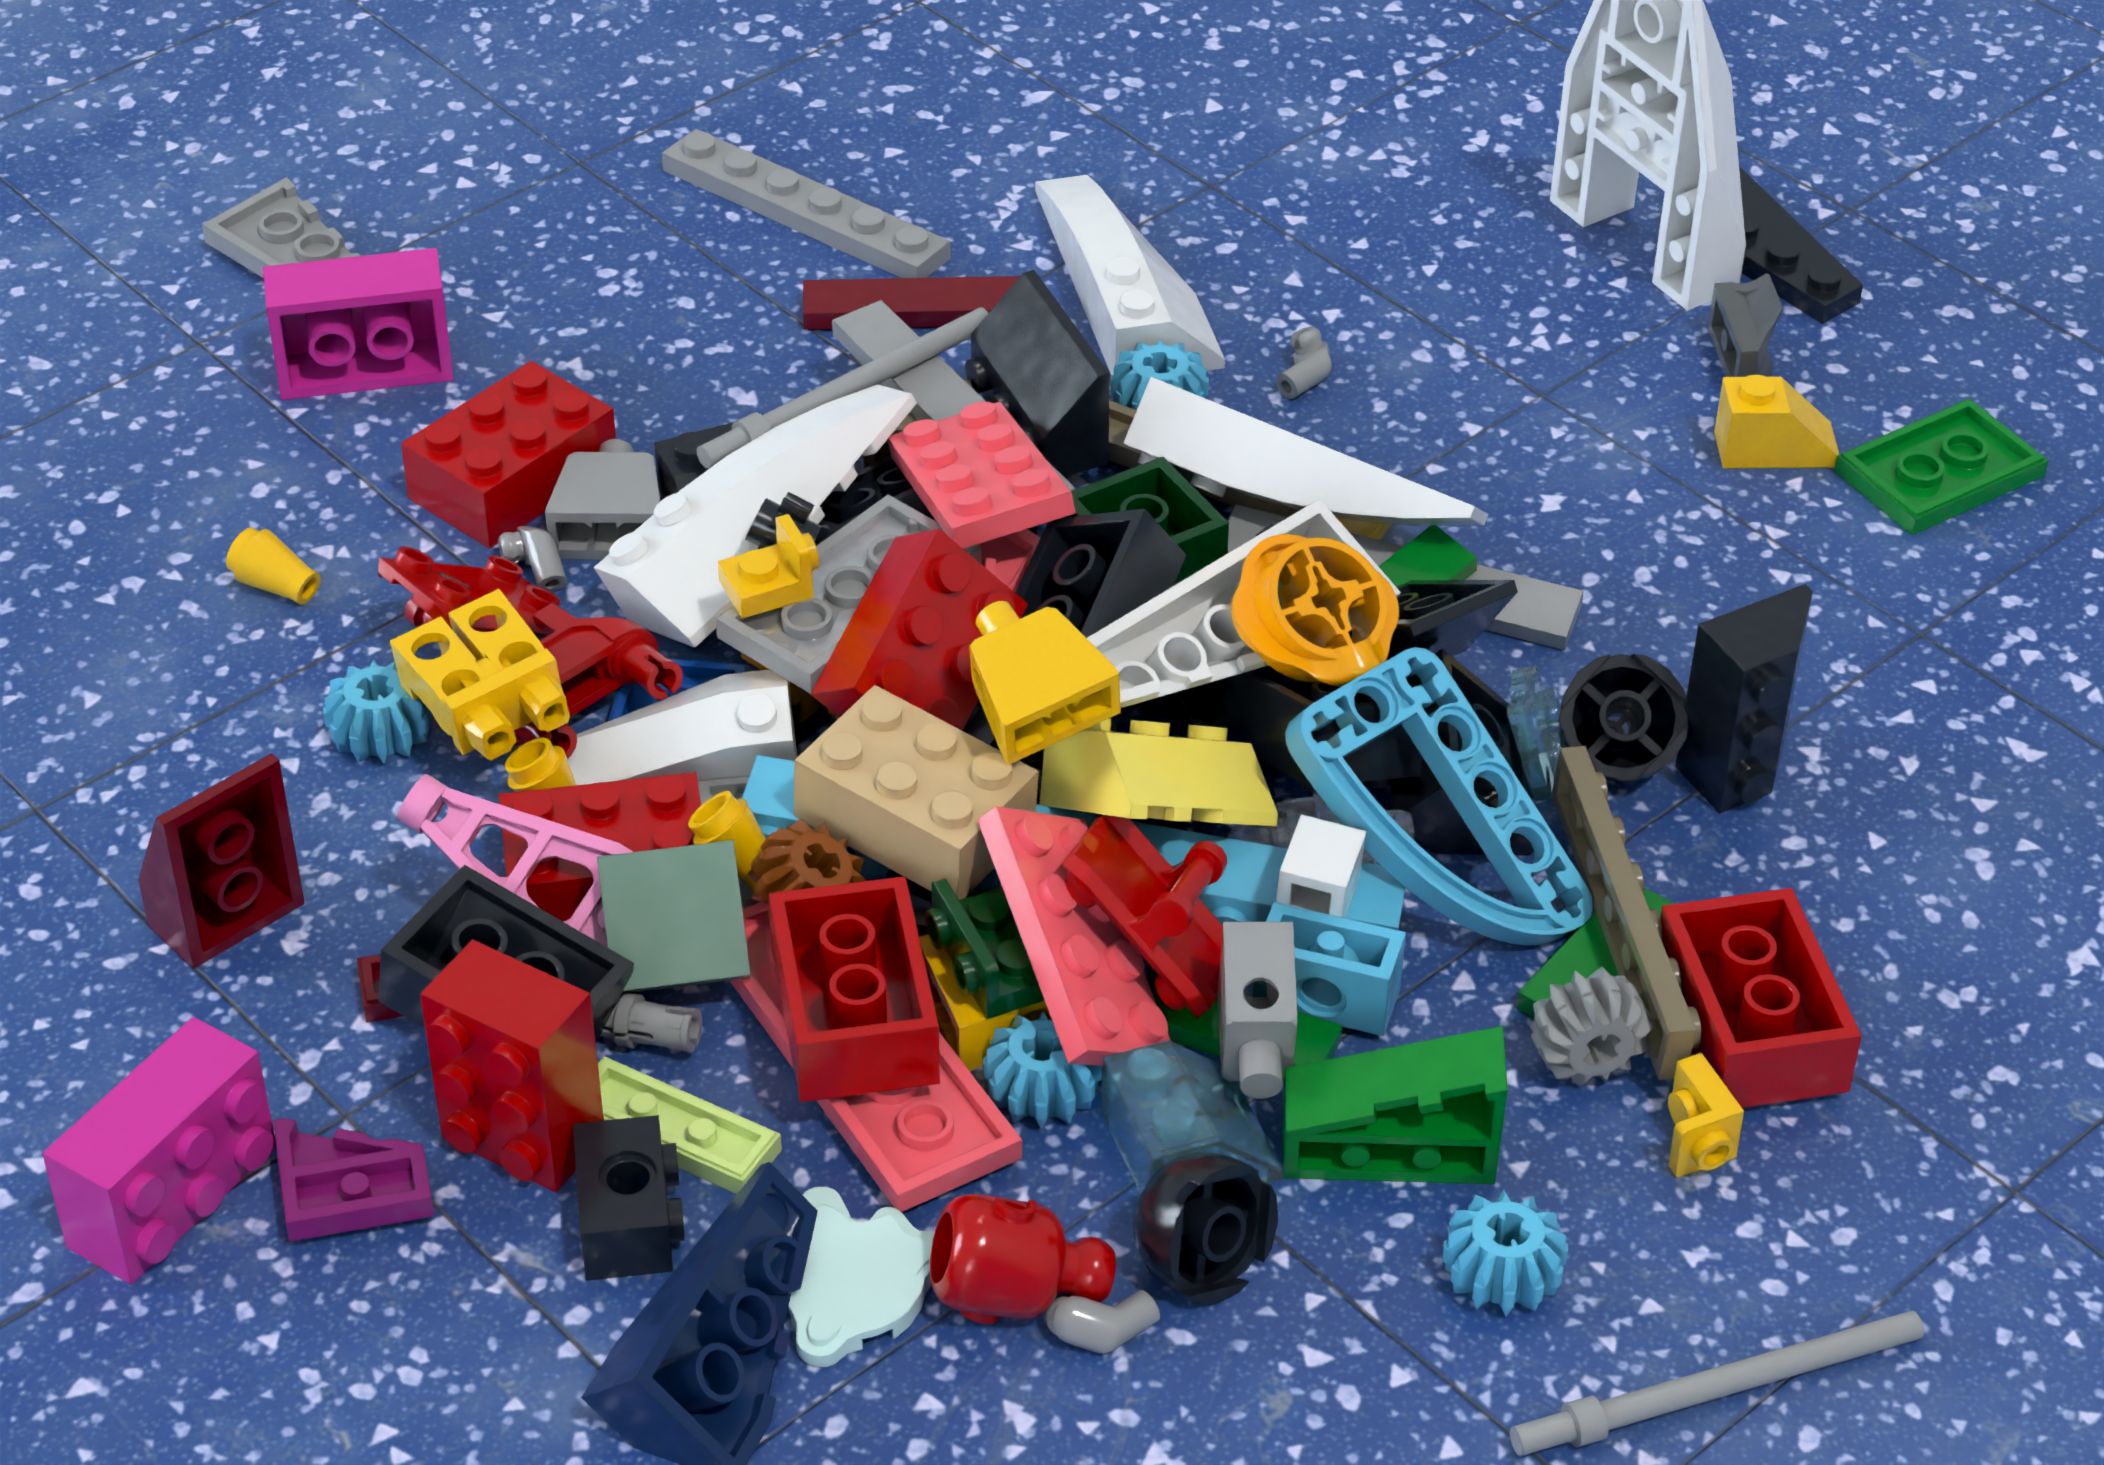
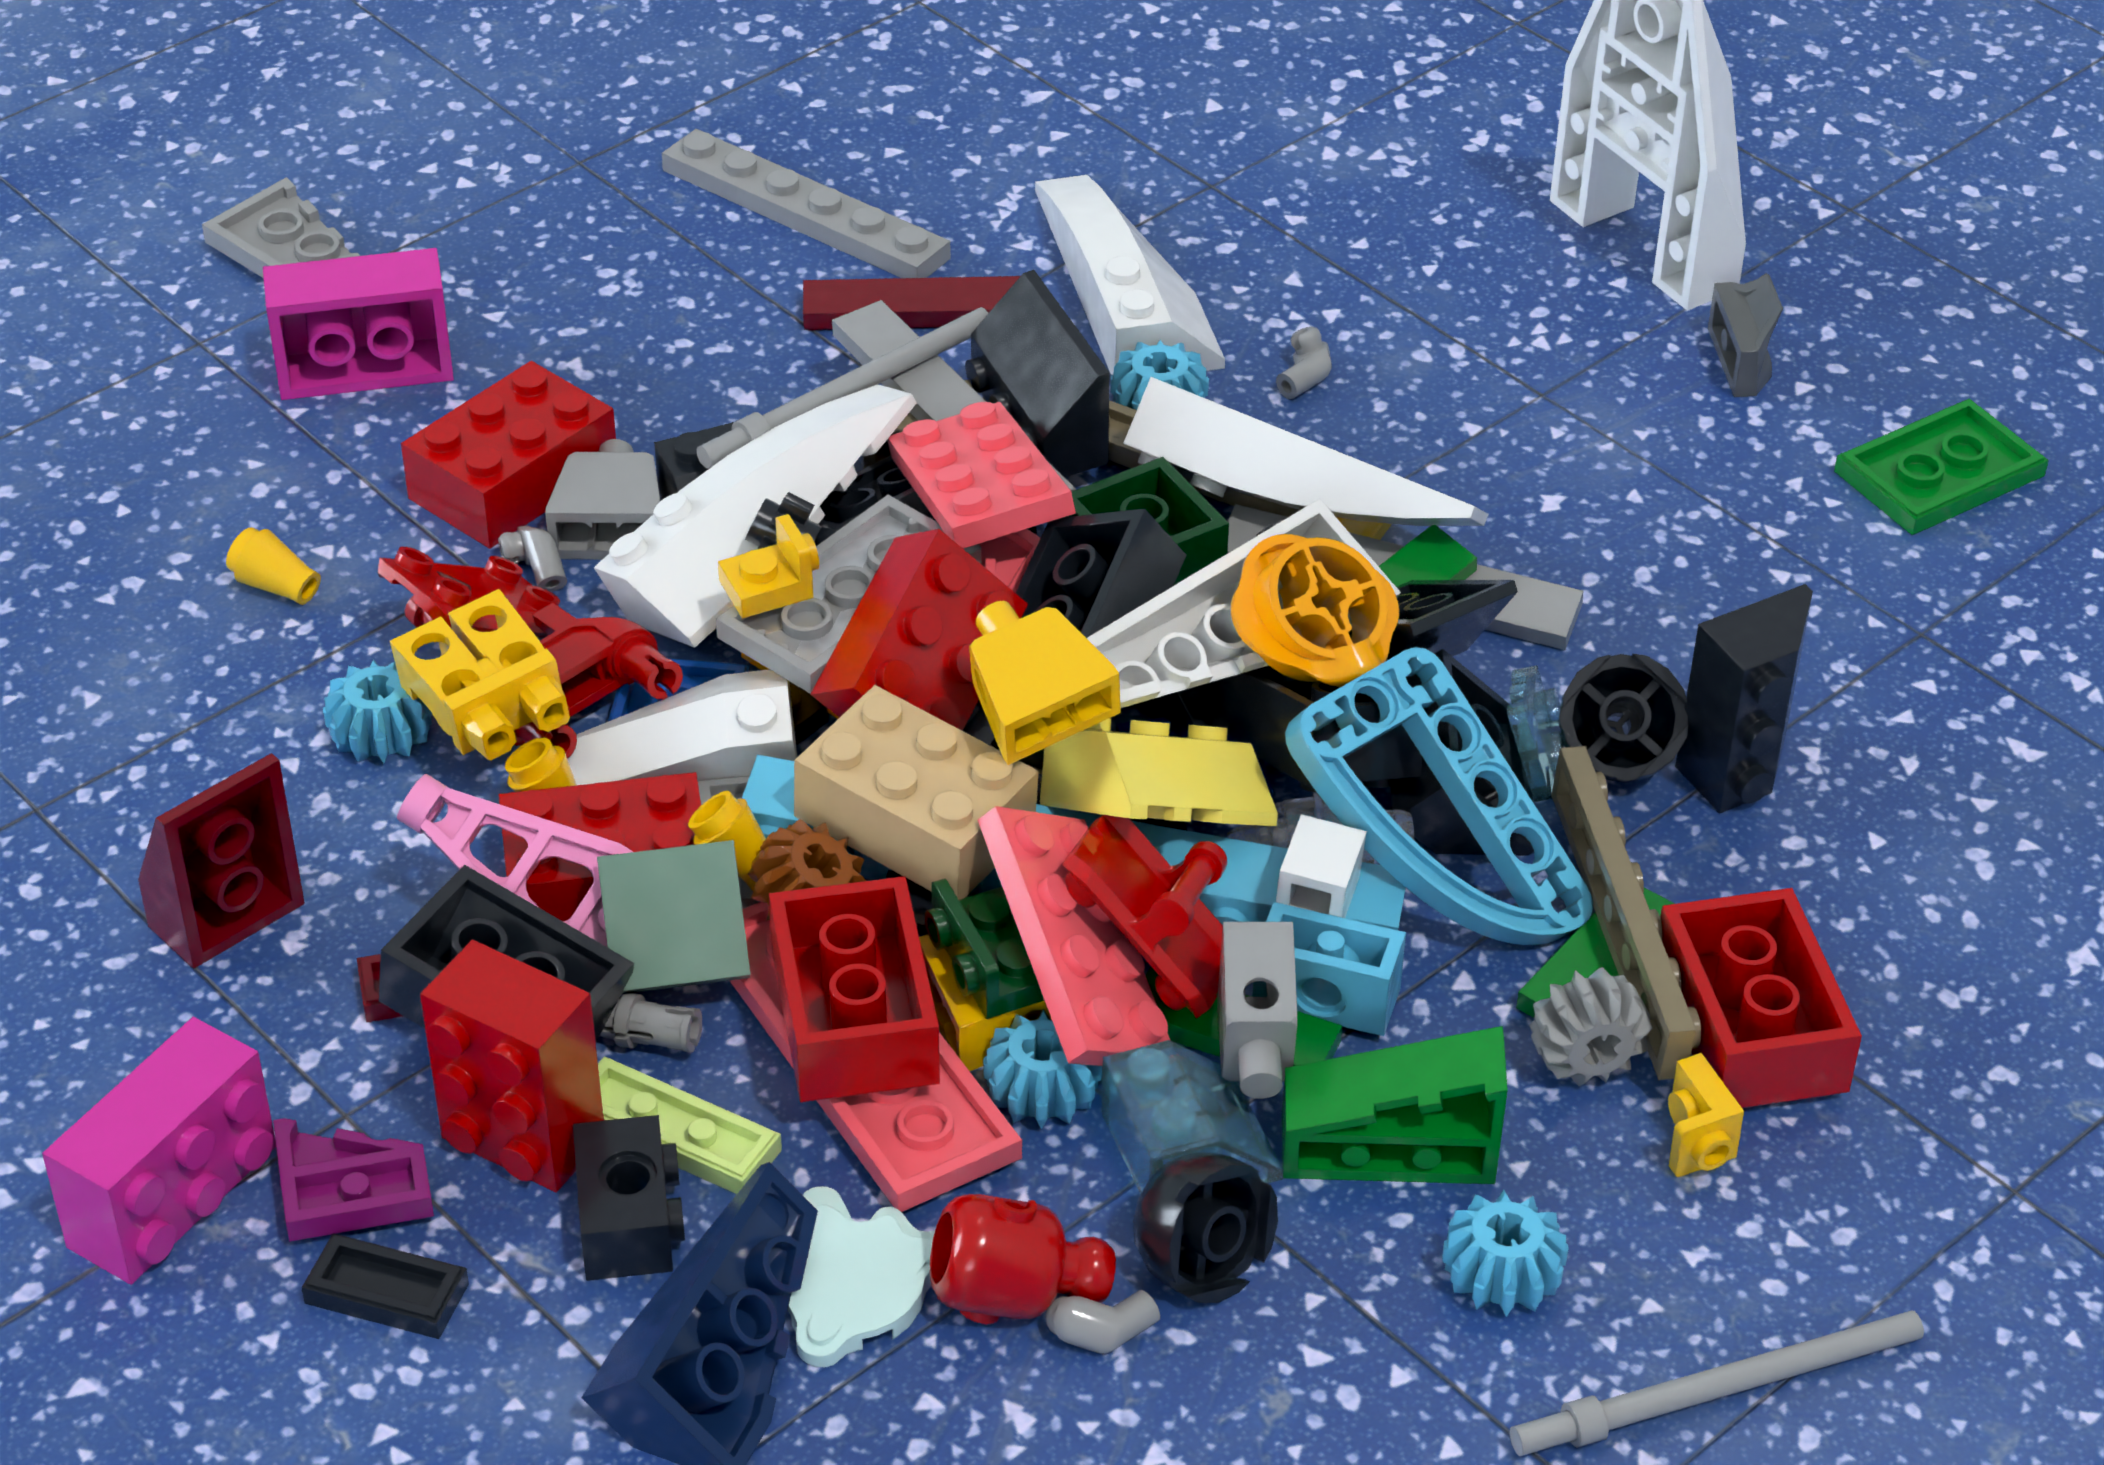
(385, 1286): none -> black tile
(1771, 426): yellow slope -> none
(1793, 258): black wing -> none

